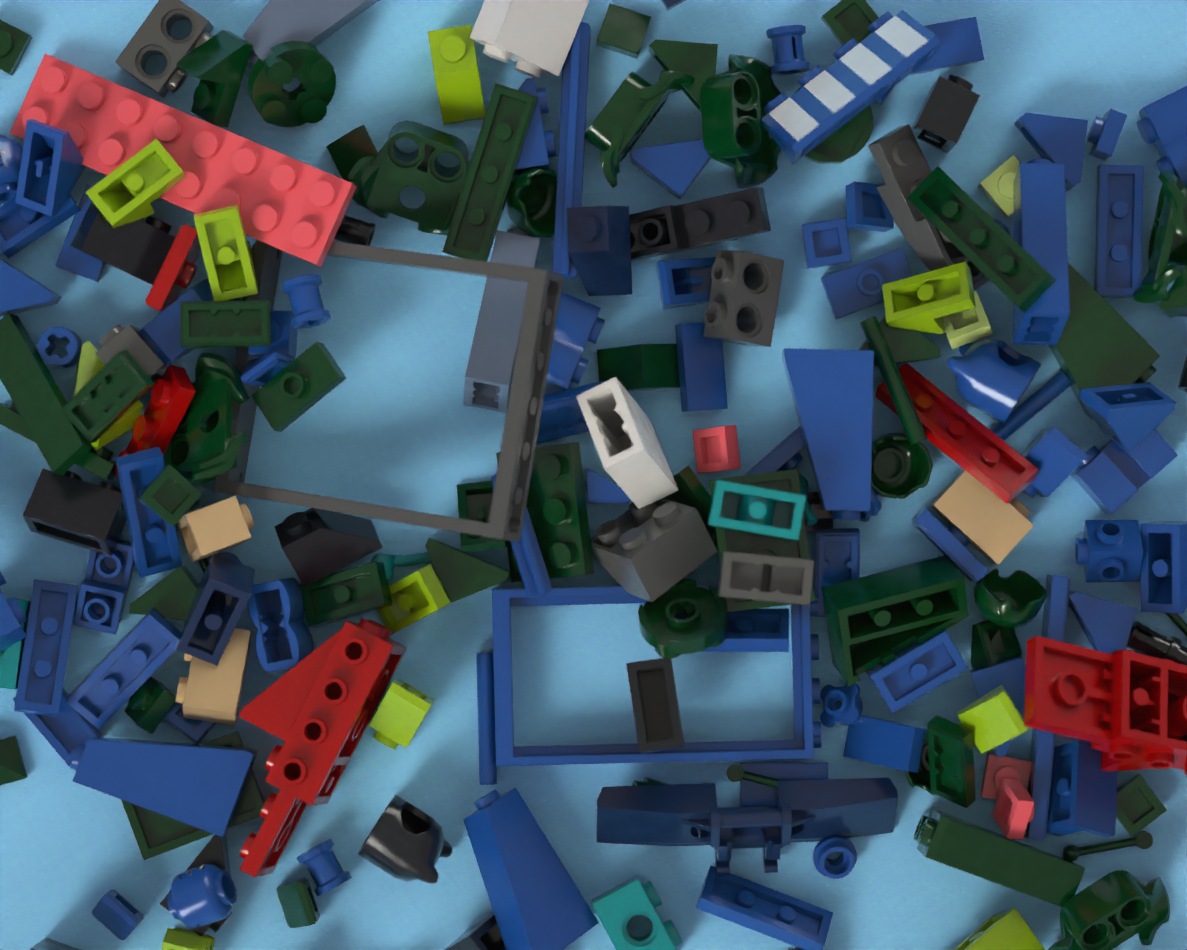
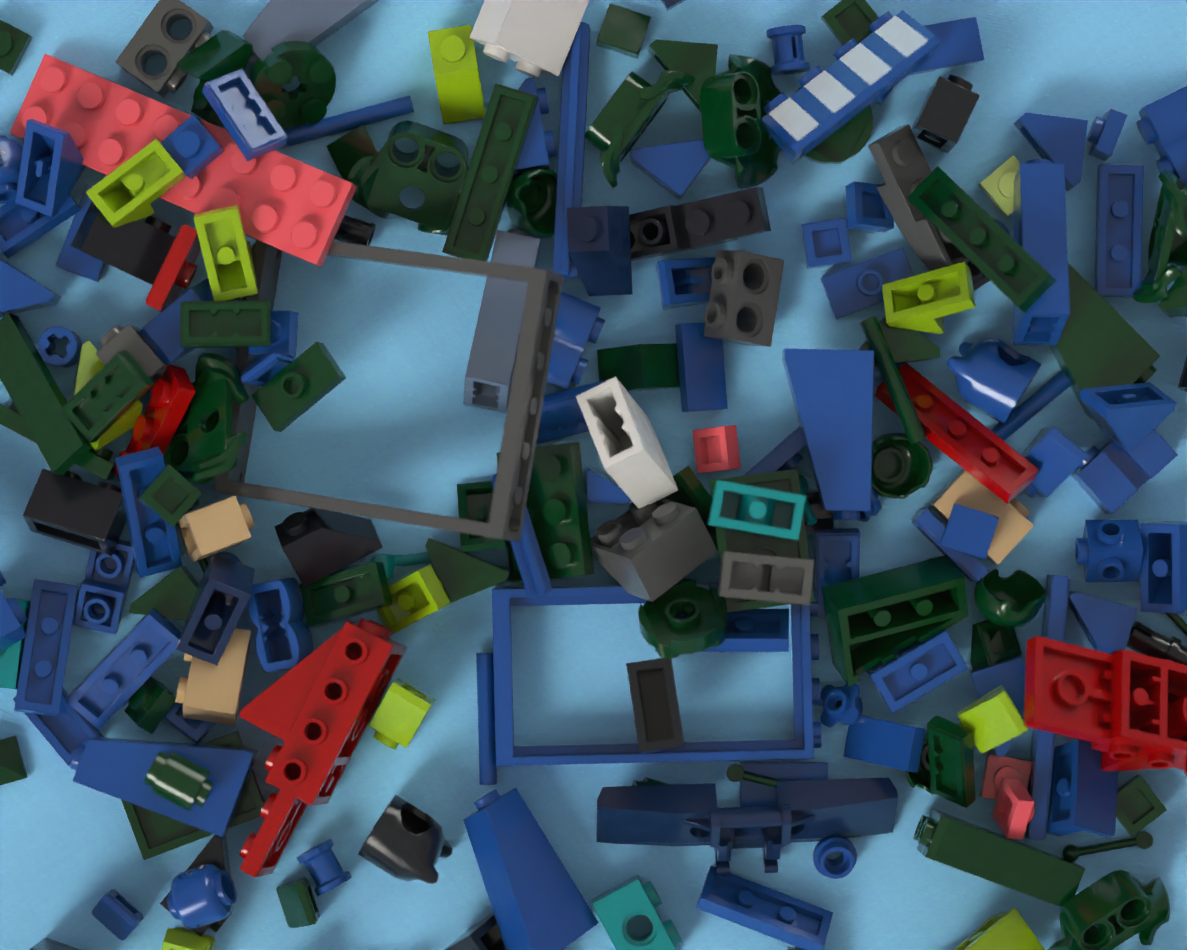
(179, 780): none -> dark green brick
(192, 146): none -> blue plate
(244, 114): none -> plate
(306, 301): blue bush -> none
(349, 120): none -> blue bar
(967, 325): yellowish green plate -> none
(969, 531): none -> blue slope

